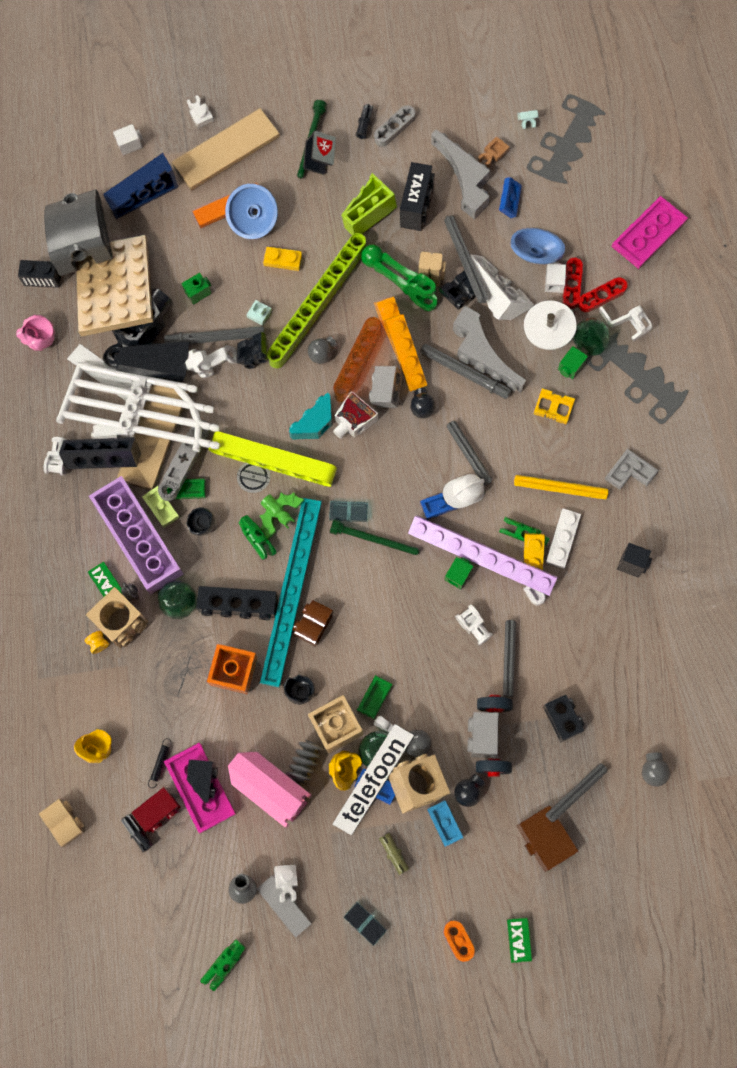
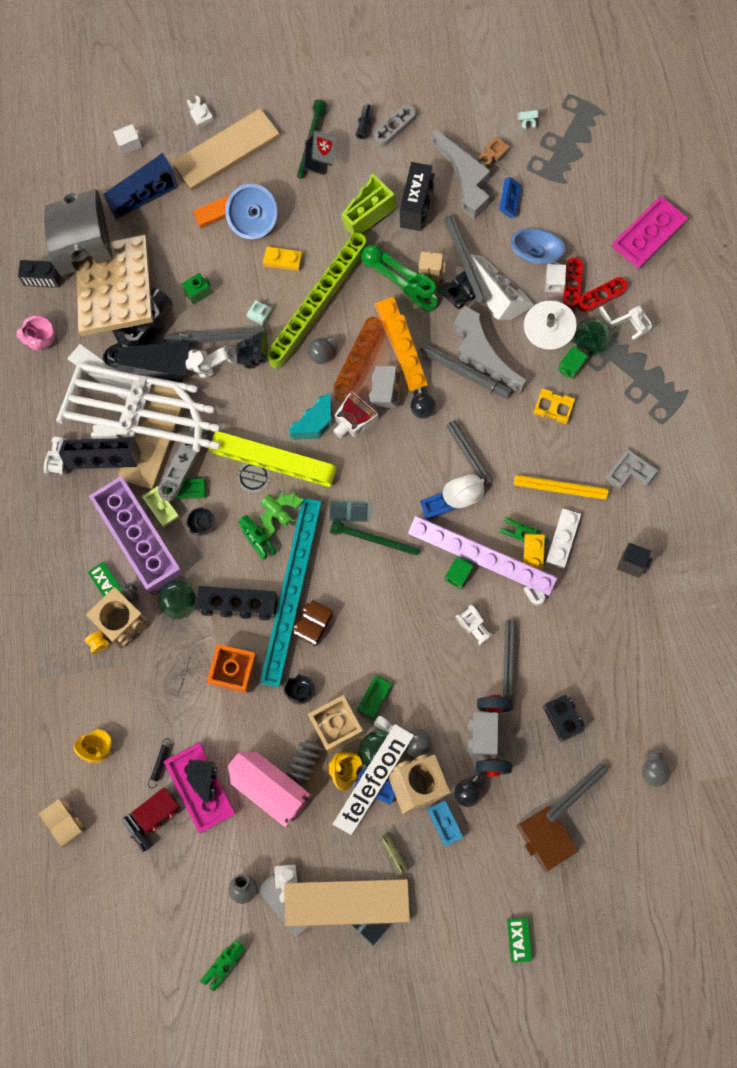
(346, 903): none -> tan tile
(459, 940): orange plate -> none

